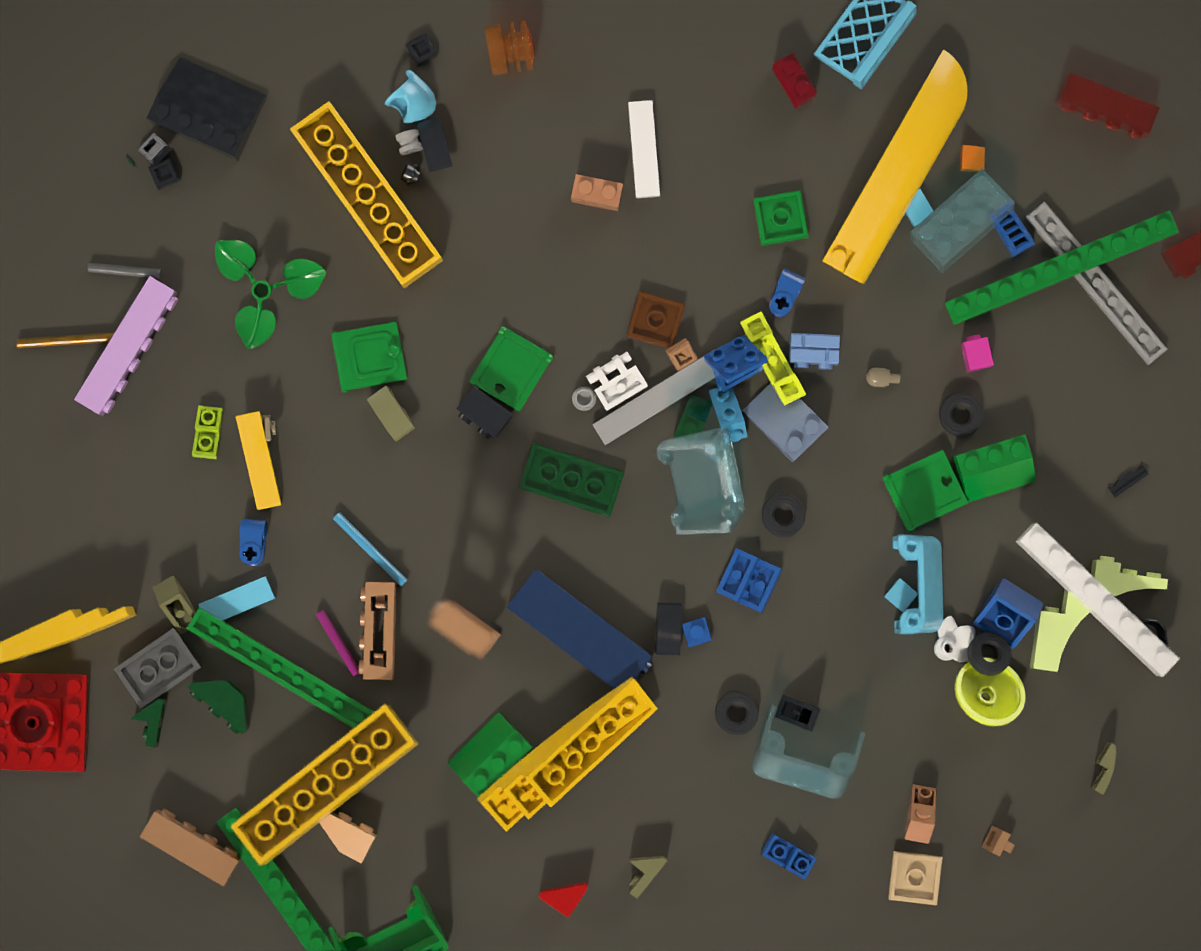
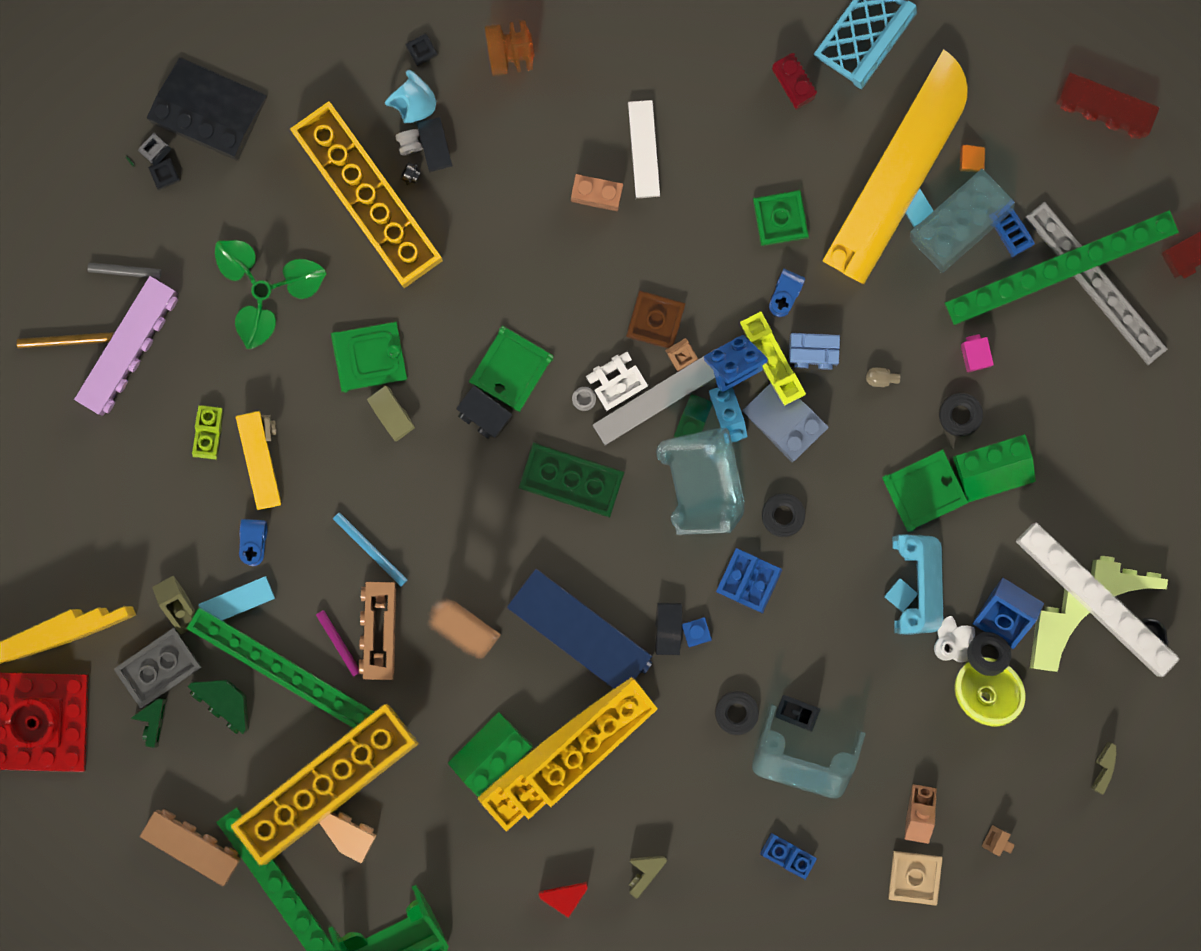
(1127, 481): black piece -> none

